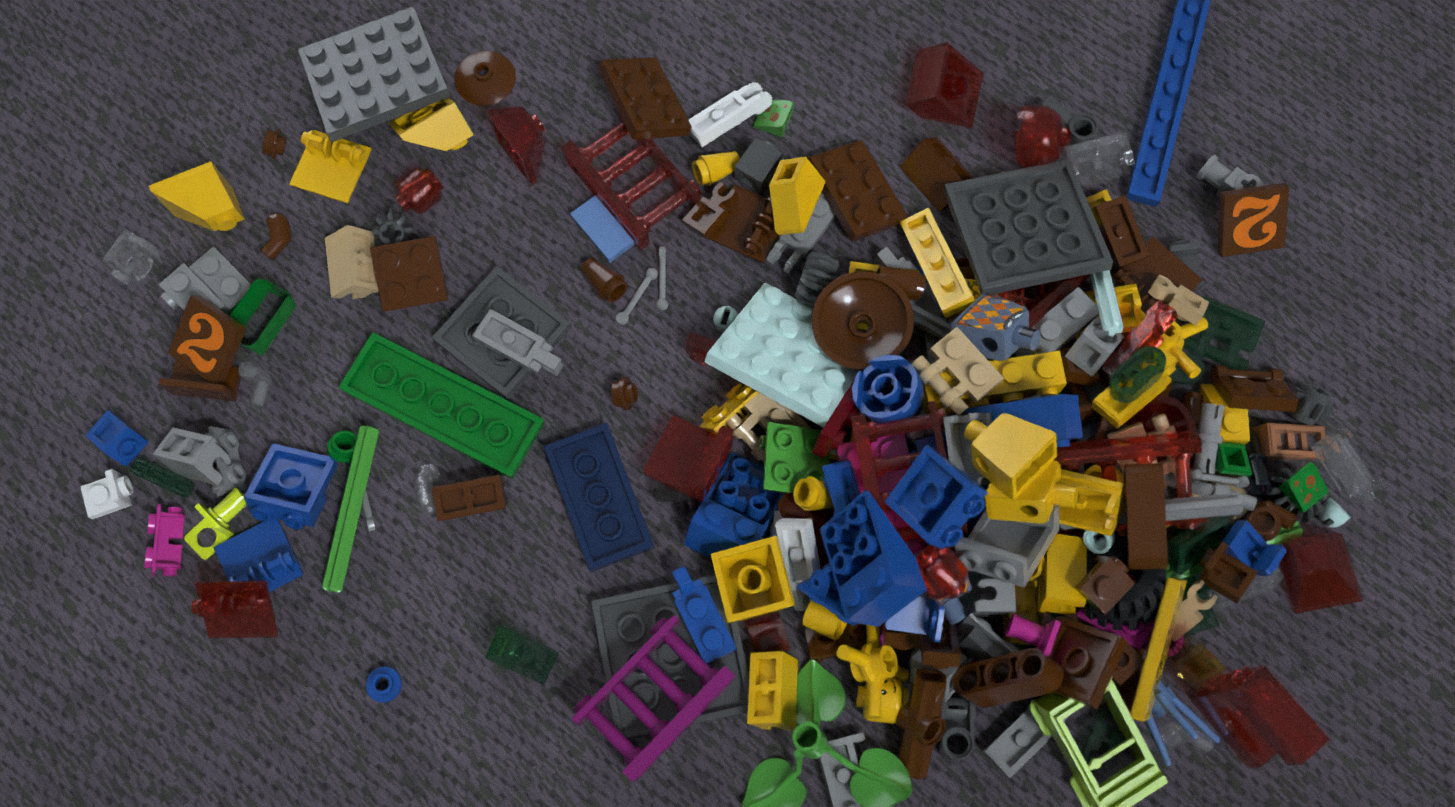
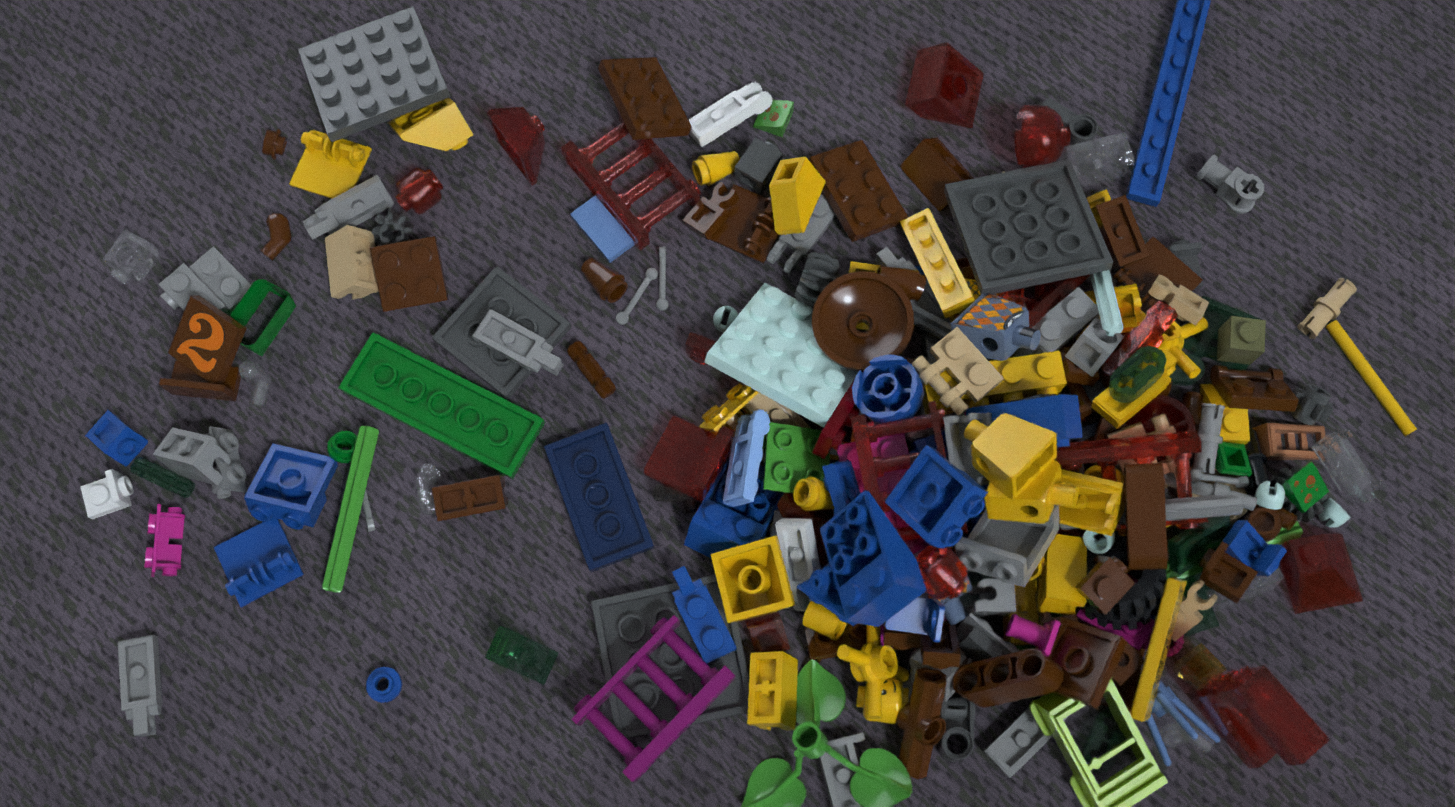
(140, 682): none -> light grey hinge
(200, 198): yellow slope -> none
(216, 519): neon yellow bracket -> none
(235, 609): clear red hinge -> none
(349, 208): none -> light grey hinge
(489, 88): reddish brown dish -> none
(591, 369): none -> reddish brown axle
(624, 393): reddish brown plate -> none
(745, 458): none -> light blue hinge
(1241, 340): none -> olive brick
(1253, 219): reddish brown tile -> none
(1270, 496): none -> light aqua hinge
(1327, 308): none -> tan pin
(1371, 378): none -> yellow bar

